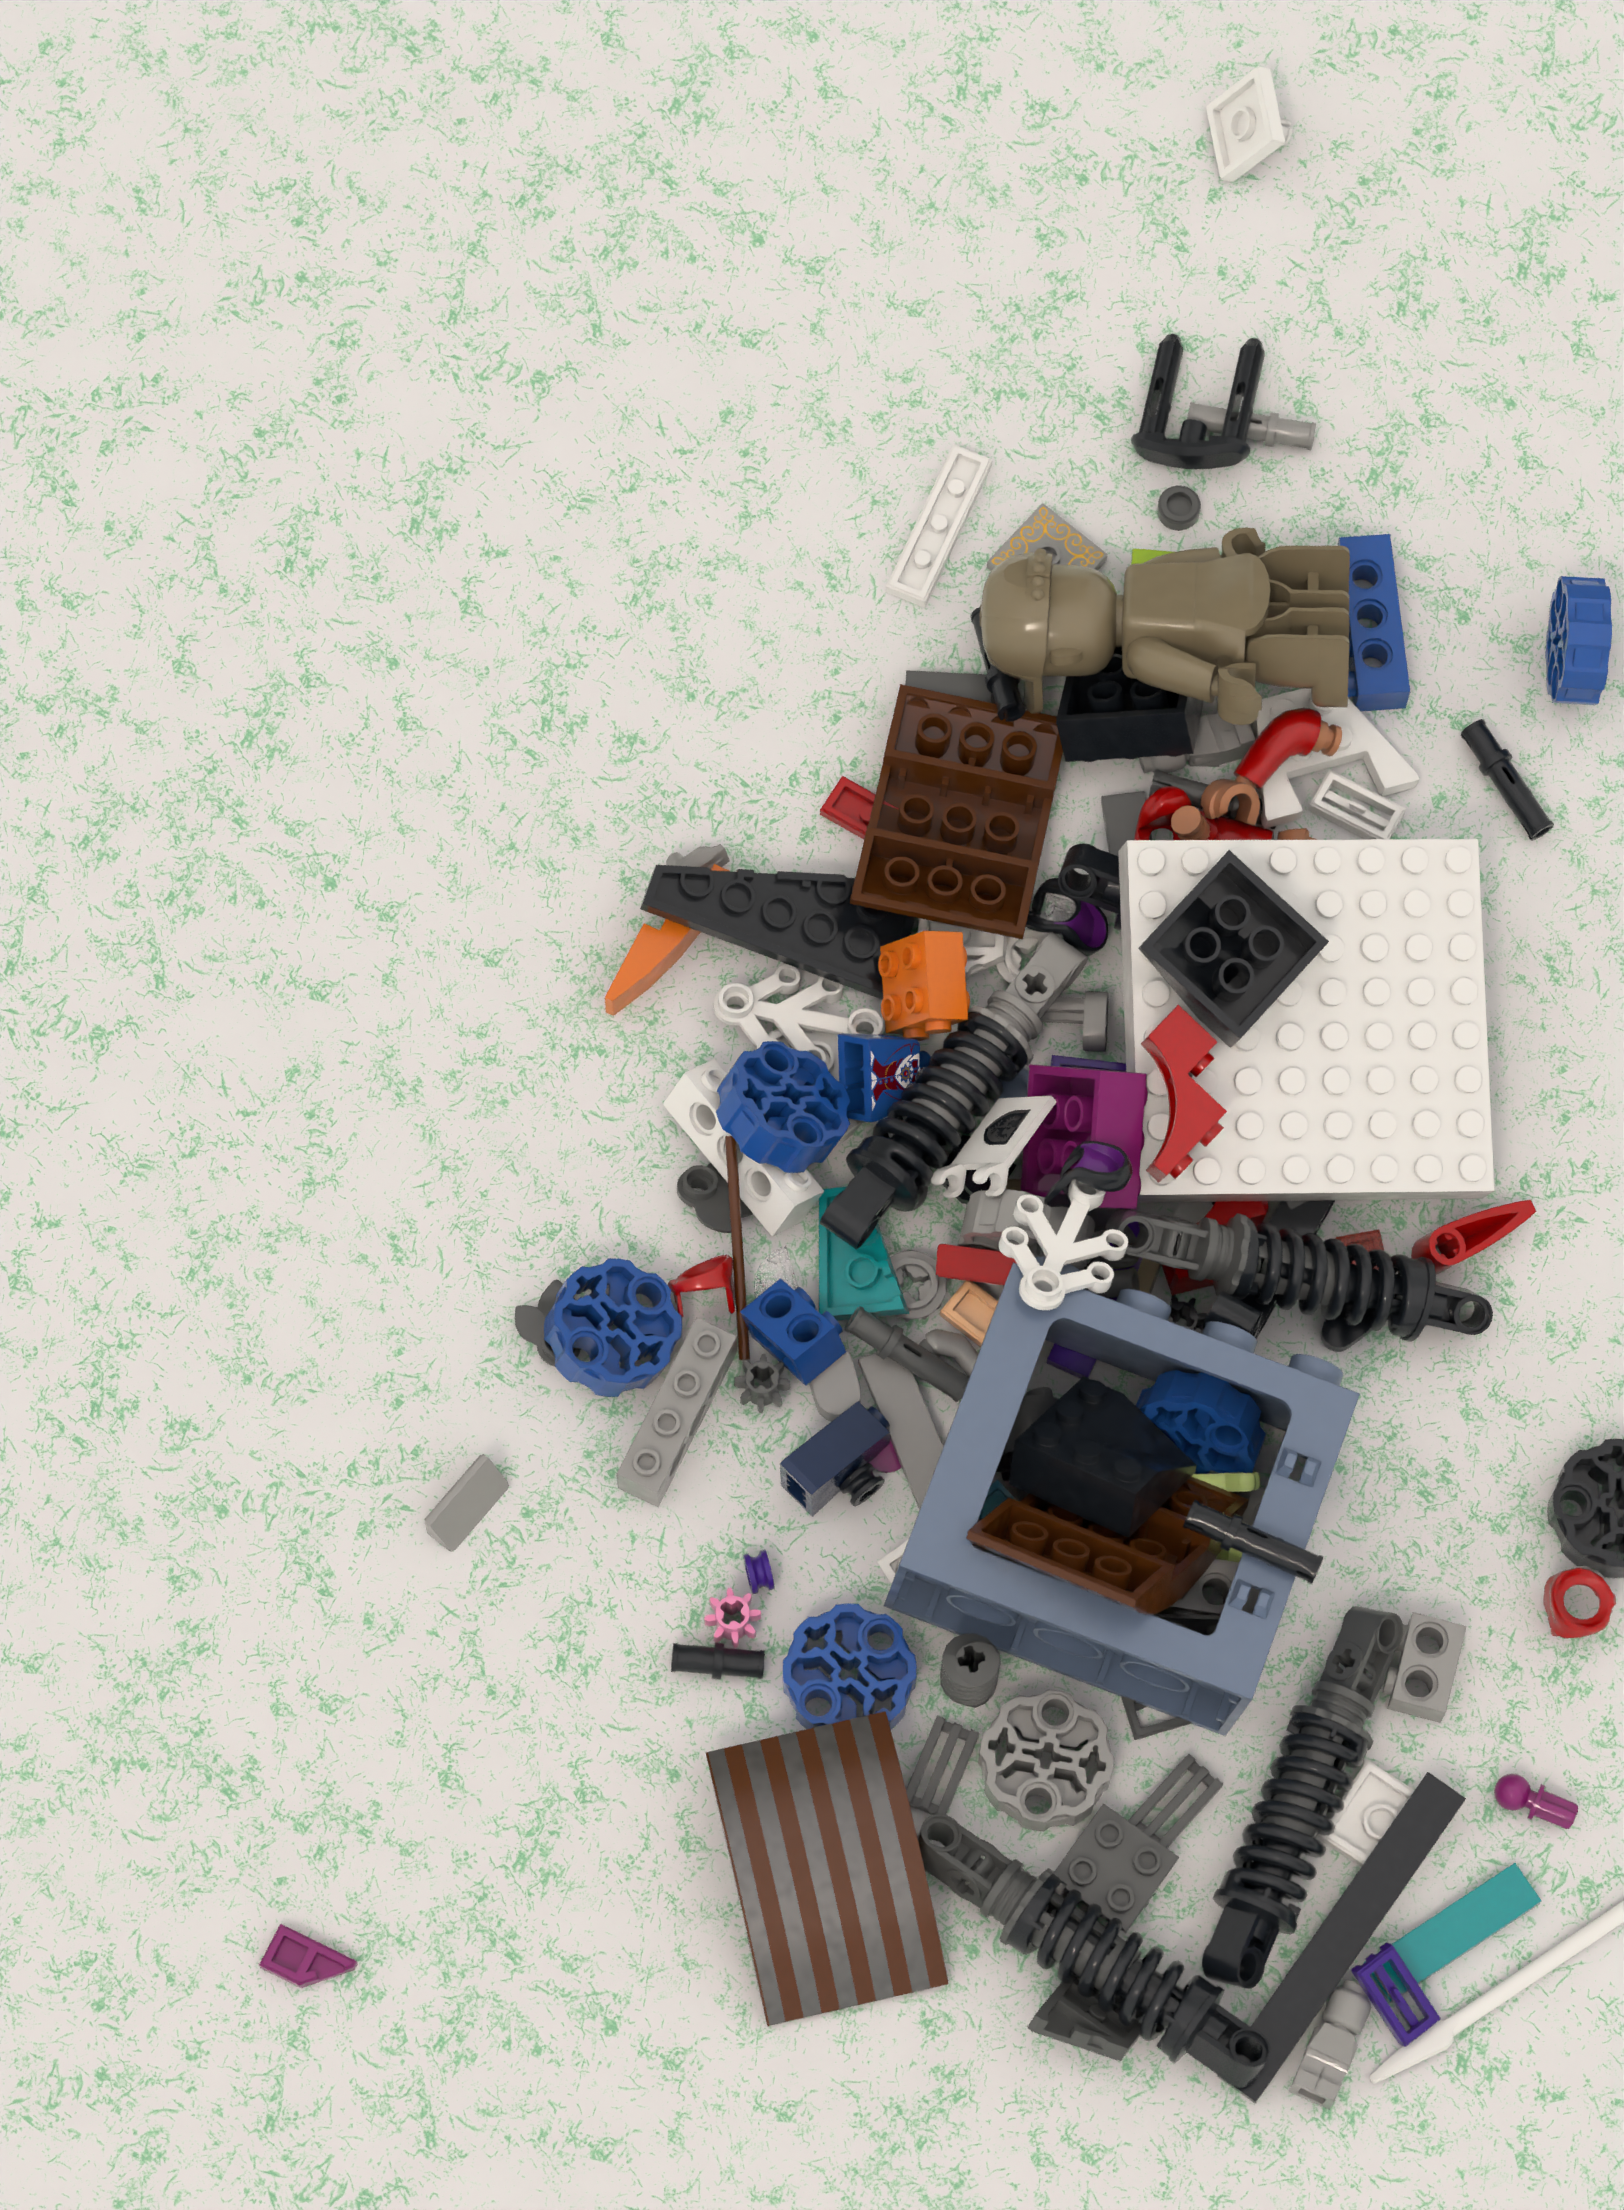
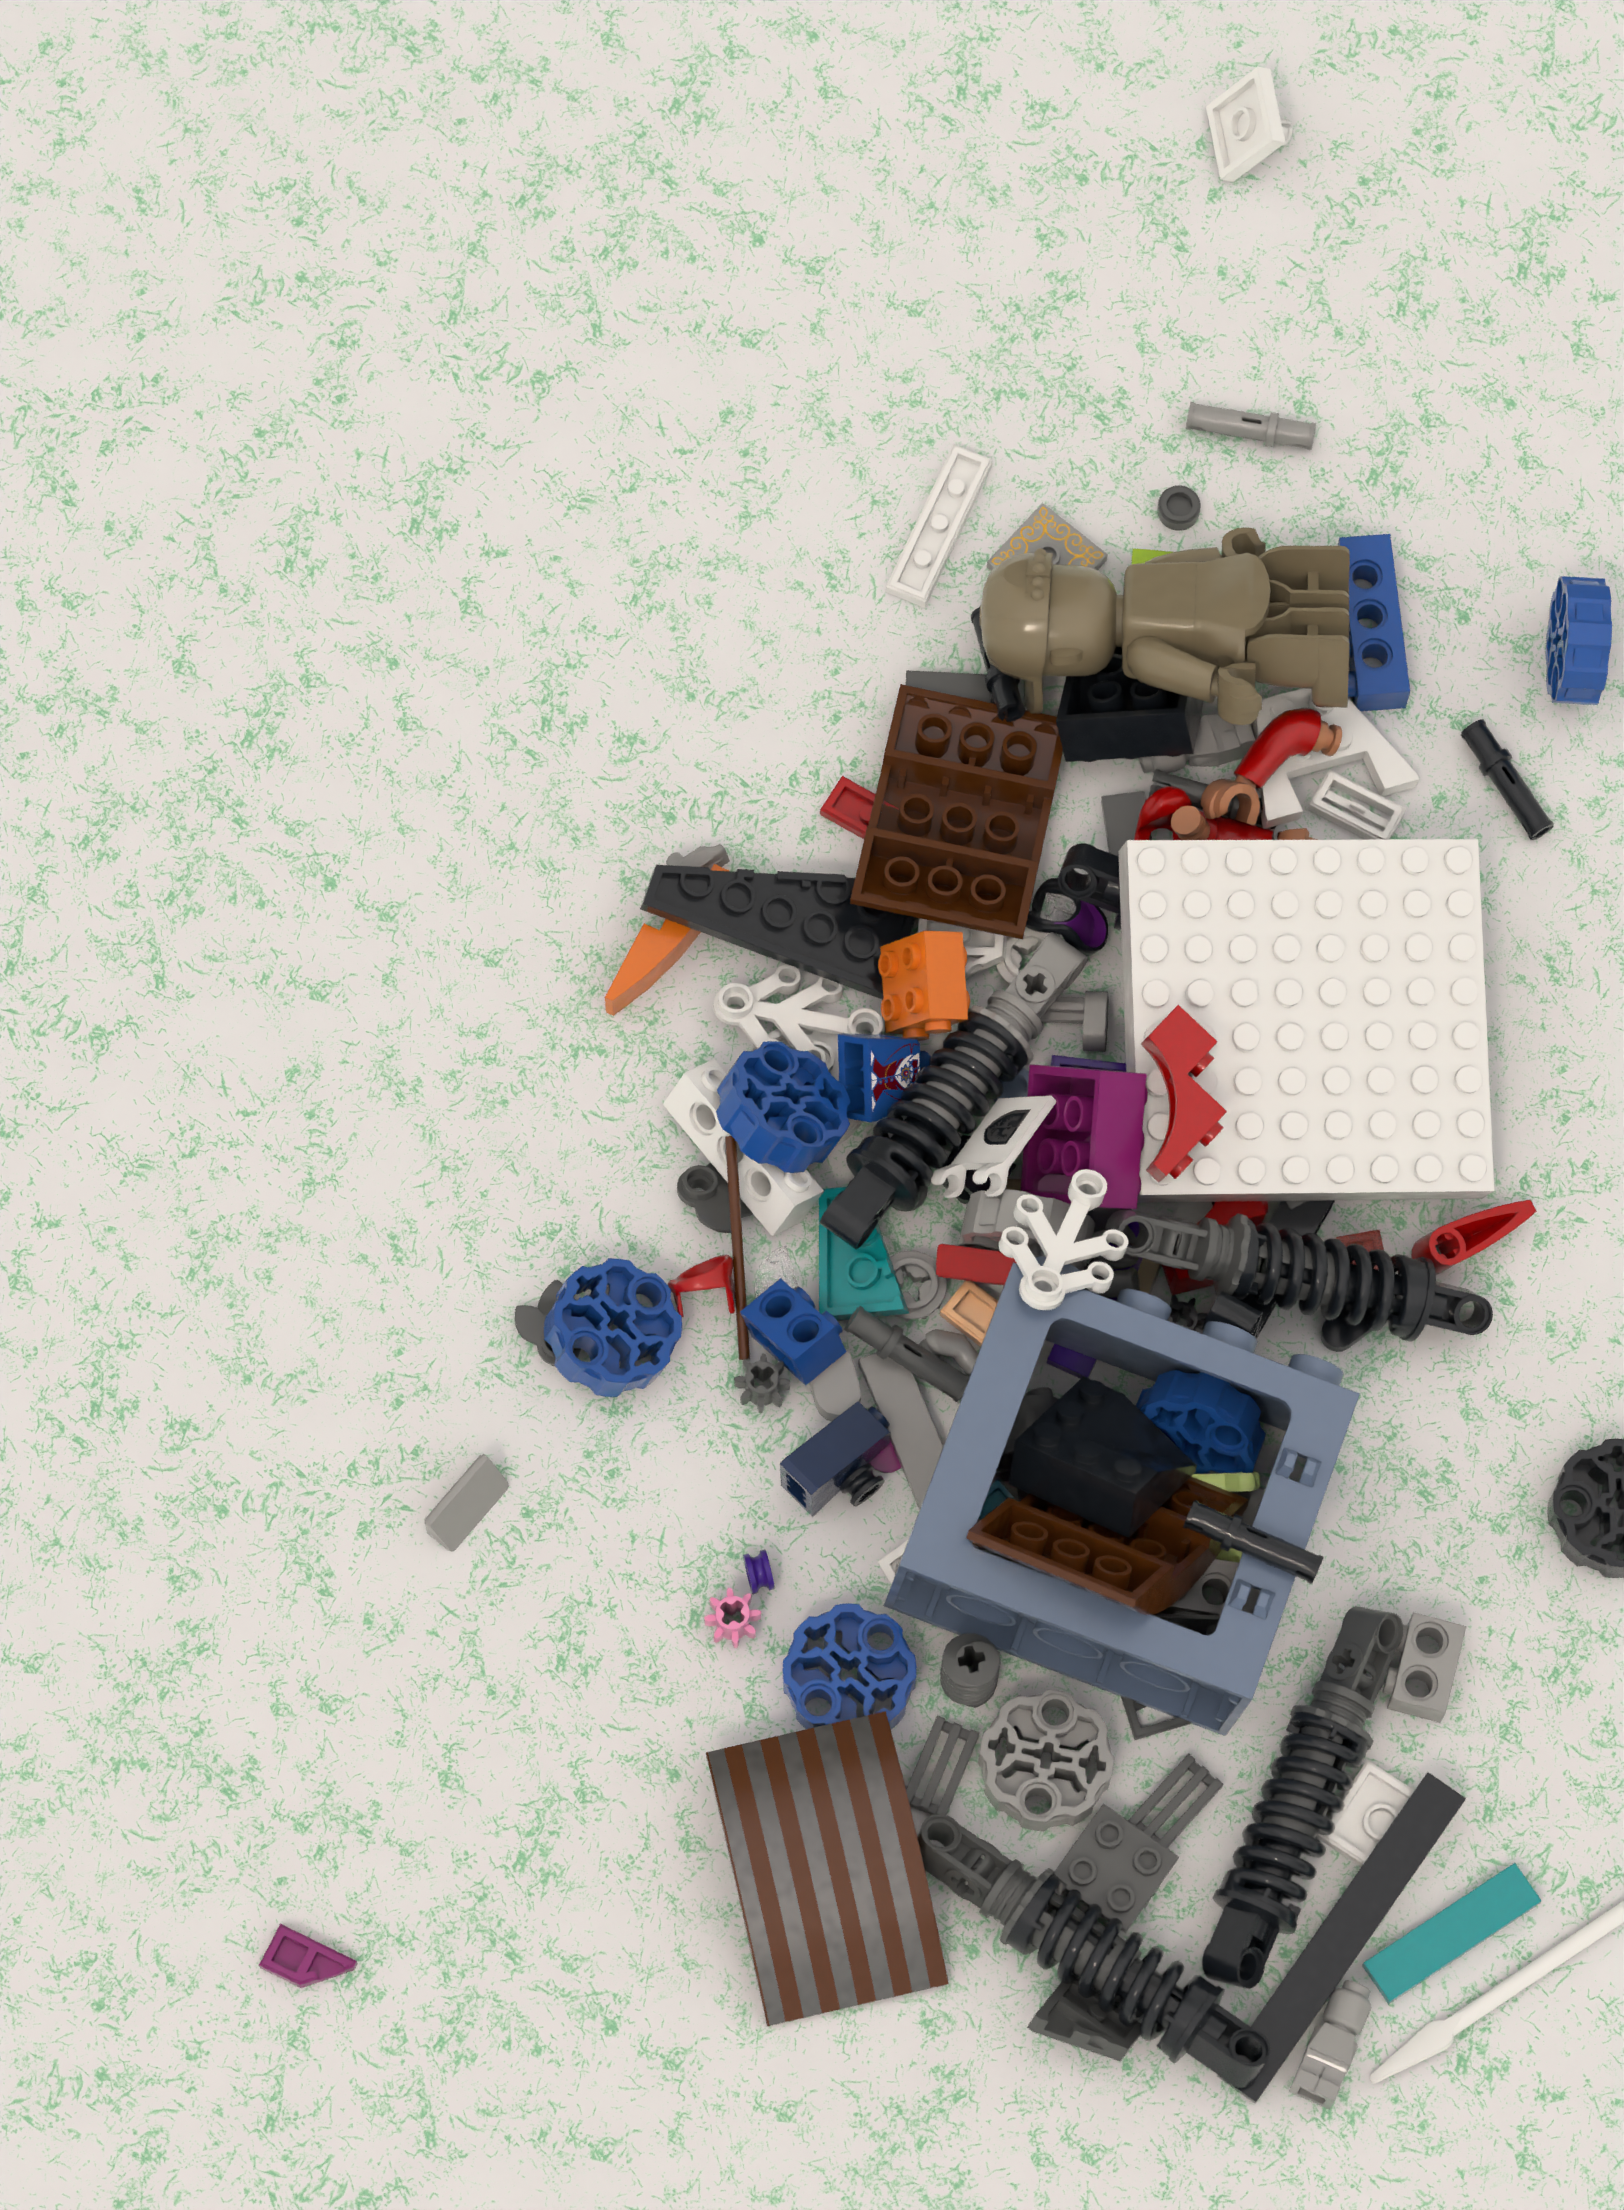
(677, 1412): light grey brick -> none
(717, 1661): black pin -> none
(1099, 1166): black piece -> none
(1191, 449): black piece -> none
(1232, 948): black slope -> none
(1374, 1964): dark purple tile -> none
(1514, 1793): magenta axle -> none
(1560, 1620): red piece -> none

